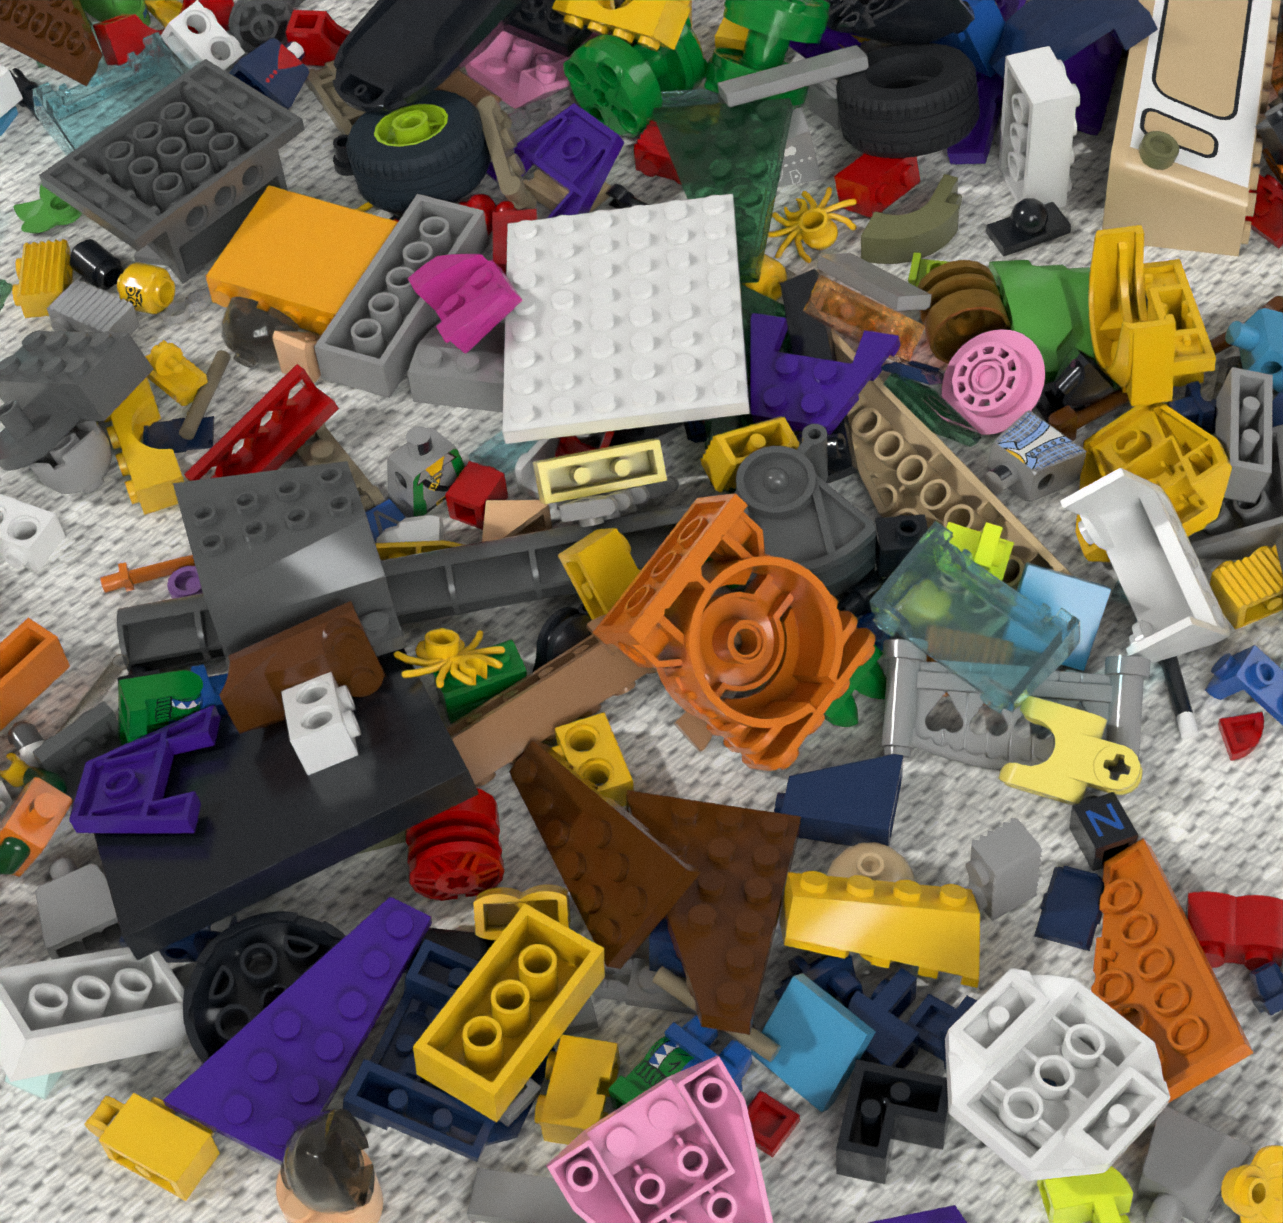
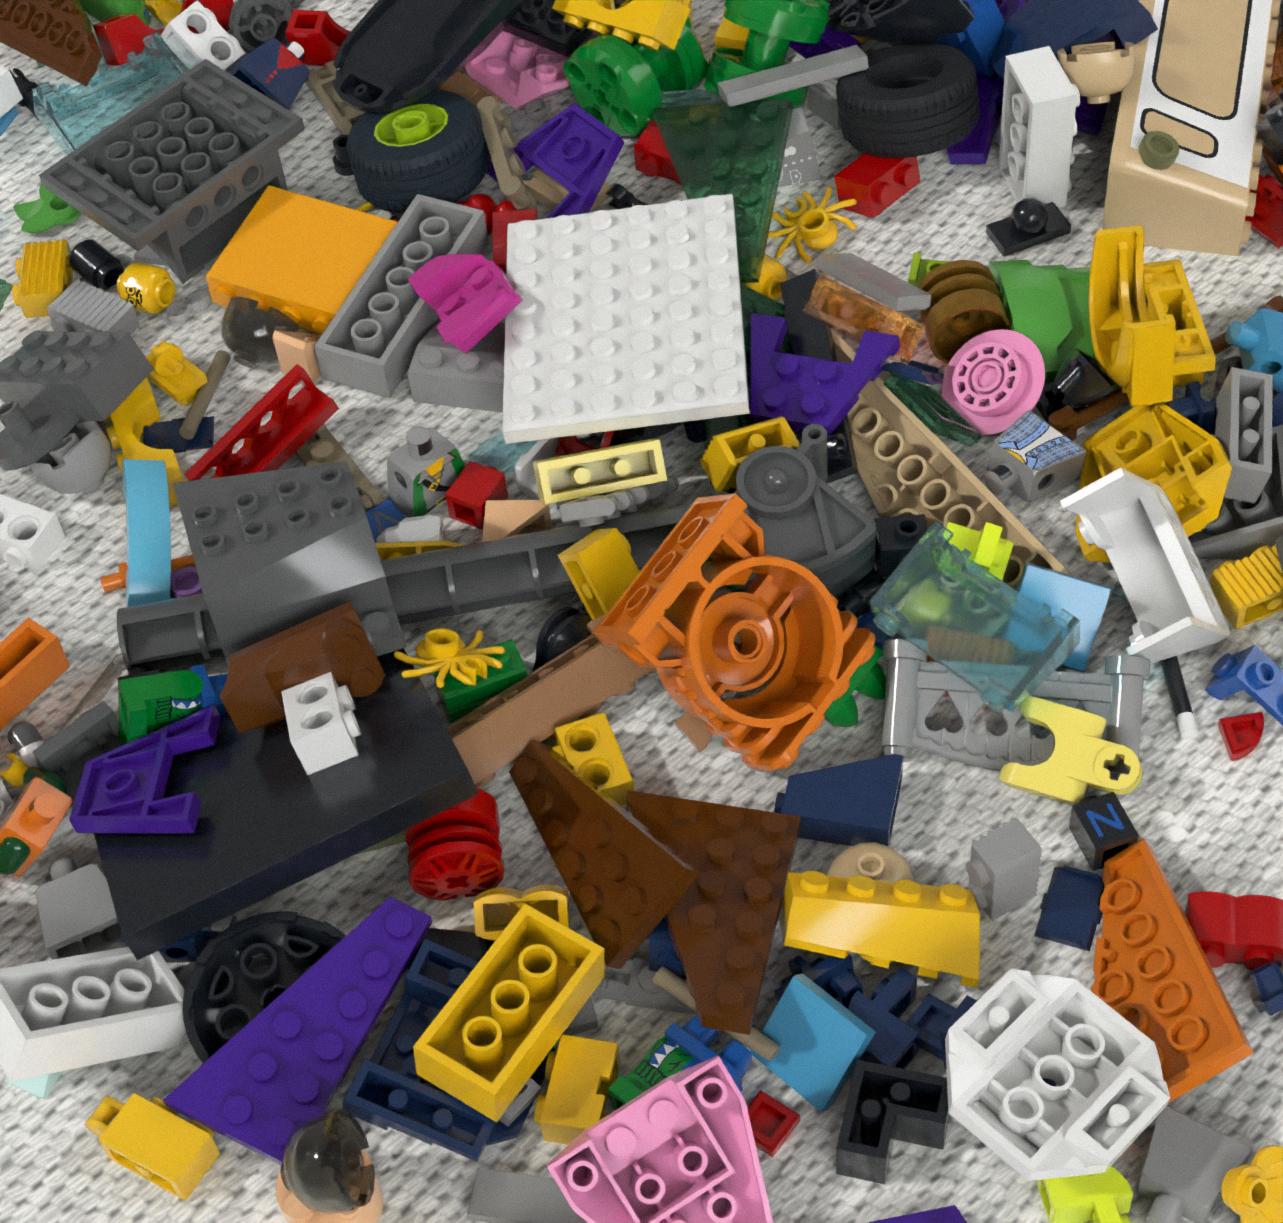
(147, 531): none -> medium azure slope
(924, 231): olive arch -> none
(1098, 69): none -> tan cylinder

